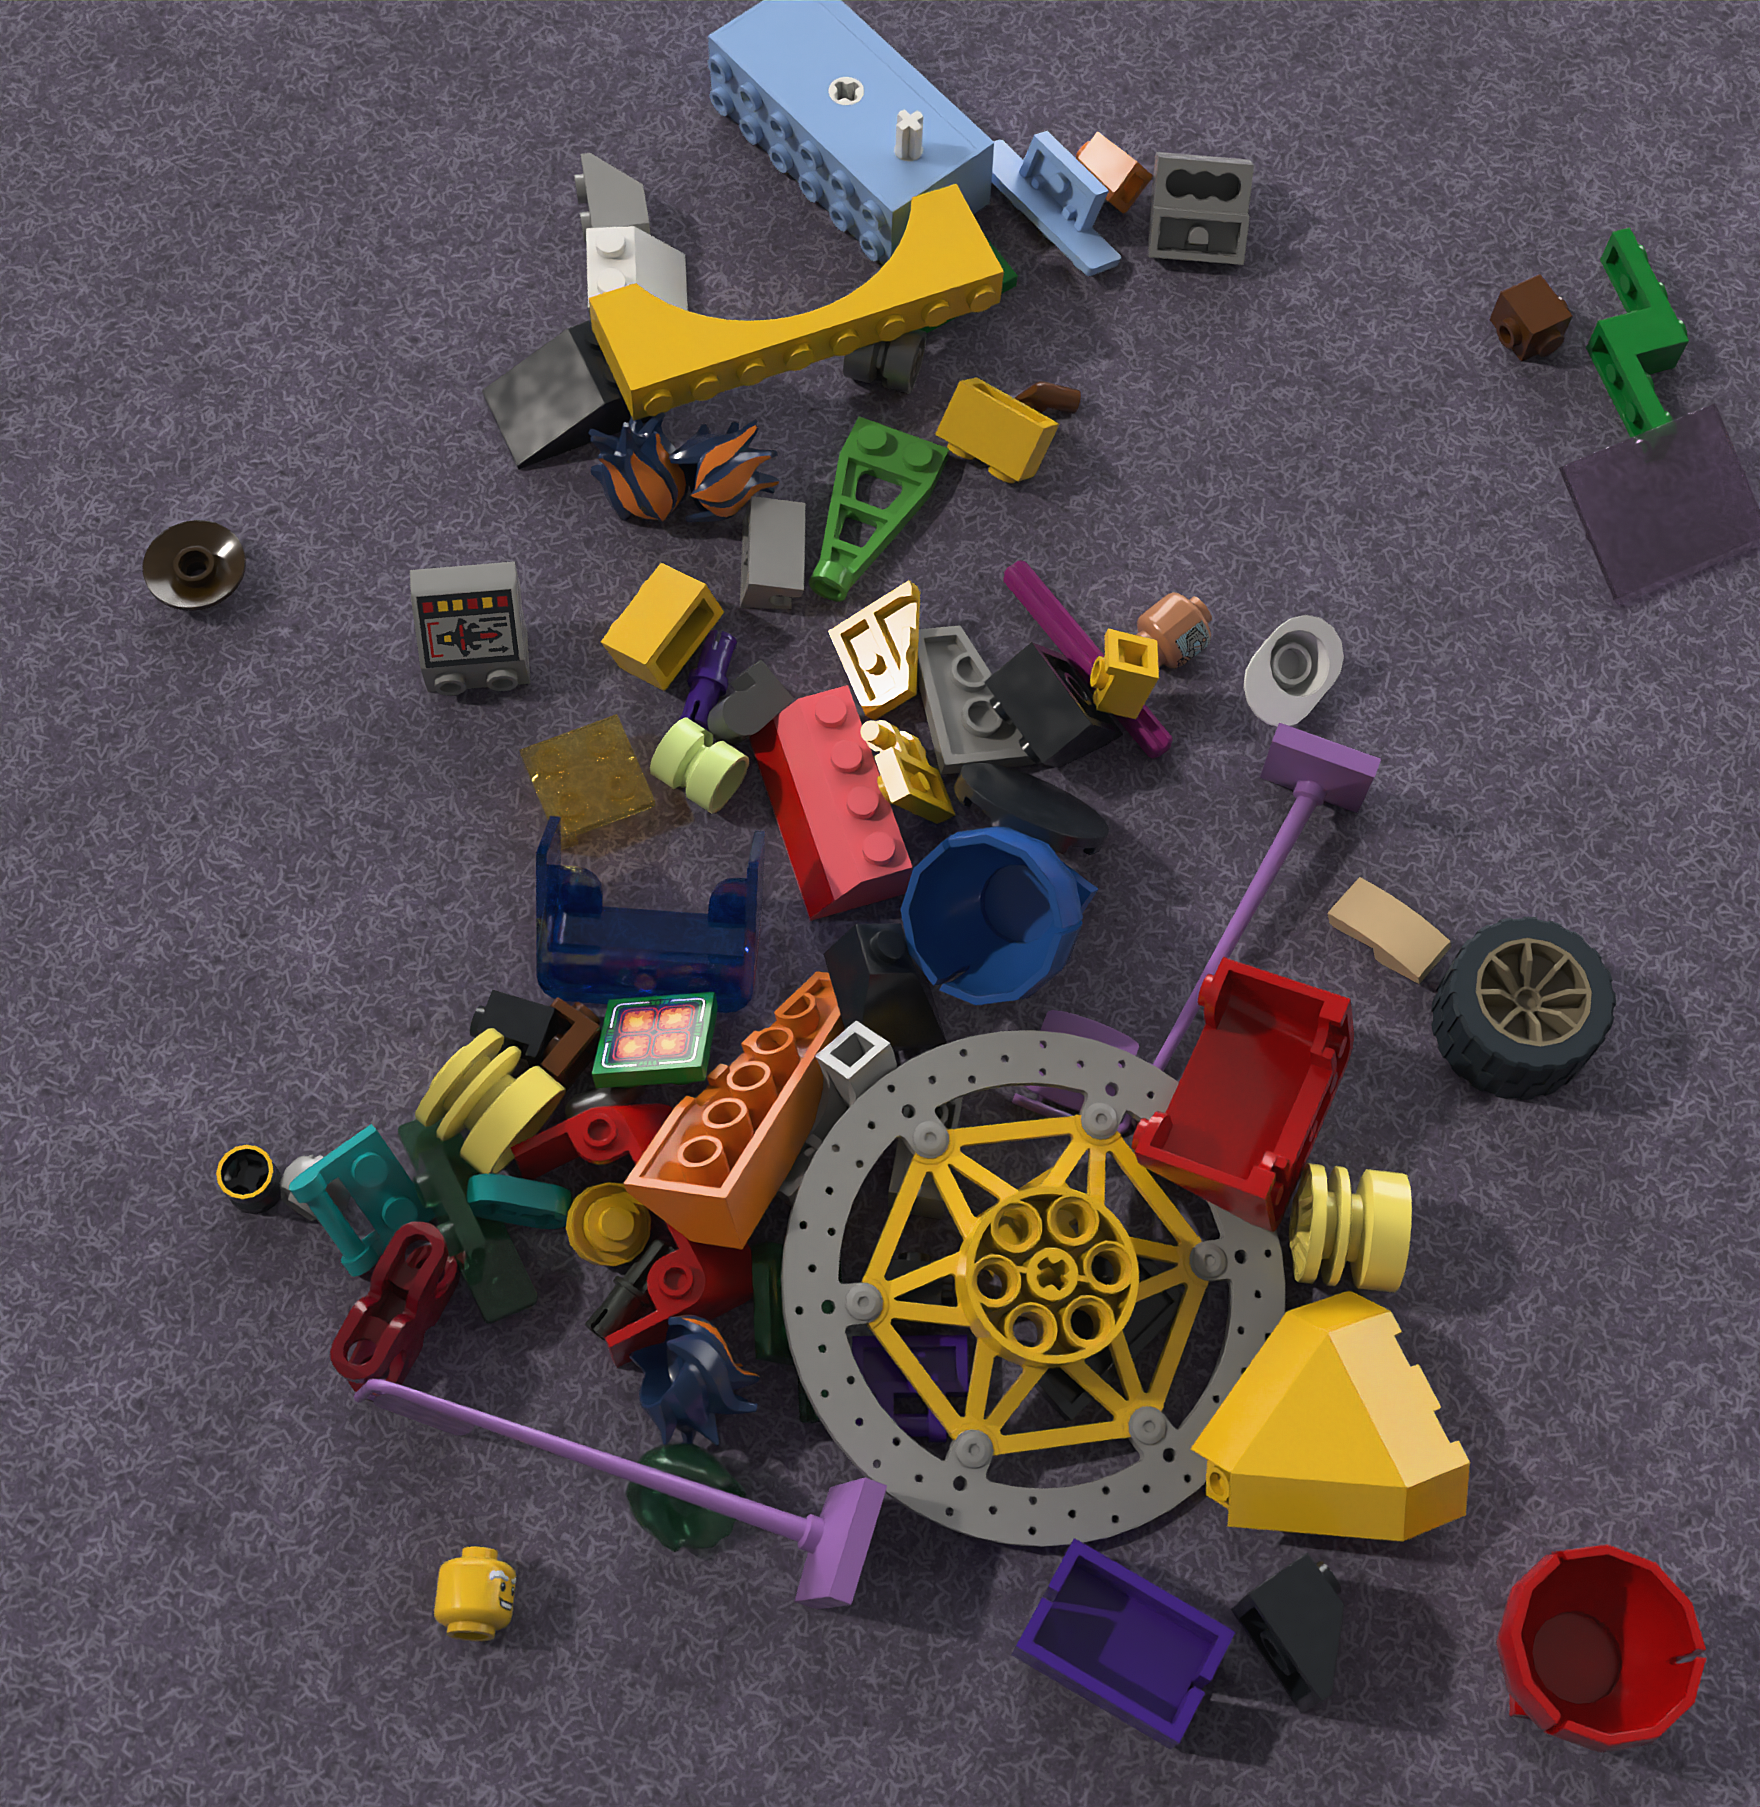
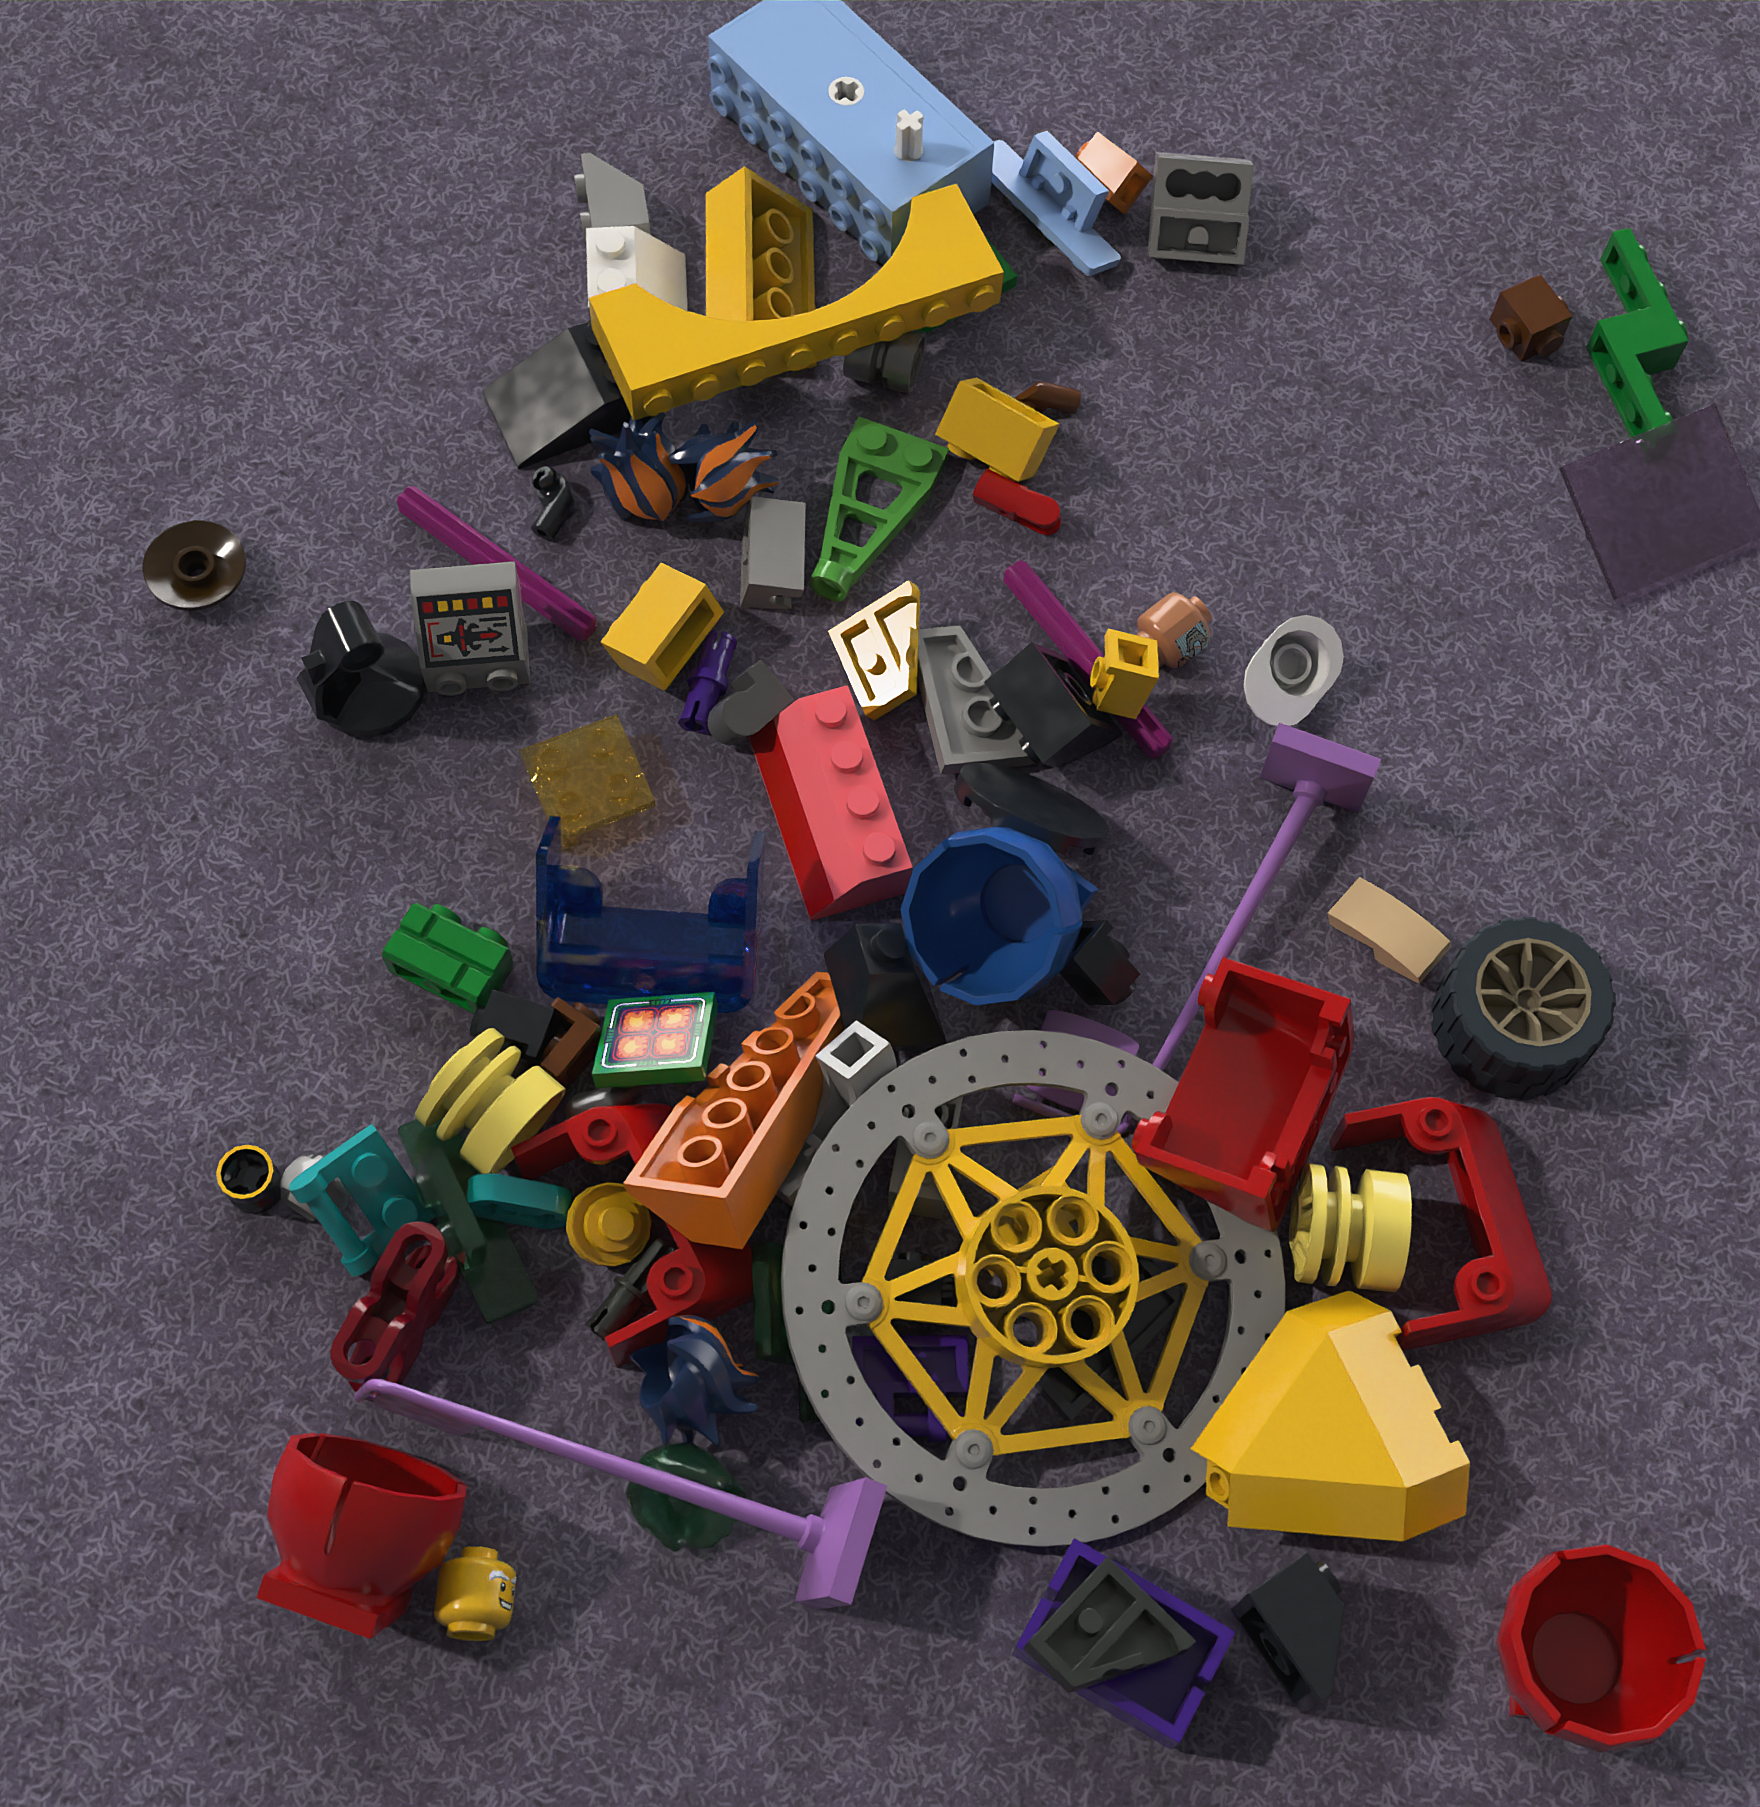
(356, 1529): none -> red plate
(360, 677): none -> black piece
(448, 957): none -> green brick
(480, 550): none -> magenta axle
(556, 502): none -> black arm
(692, 761): yellowish green wheel -> none
(757, 251): none -> yellow slope
(905, 772): yellow plate -> none
(1017, 503): none -> red bar
(1100, 966): none -> black brick
(1105, 1632): none -> pearl dark grey wing
(1508, 1279): none -> red windscreen

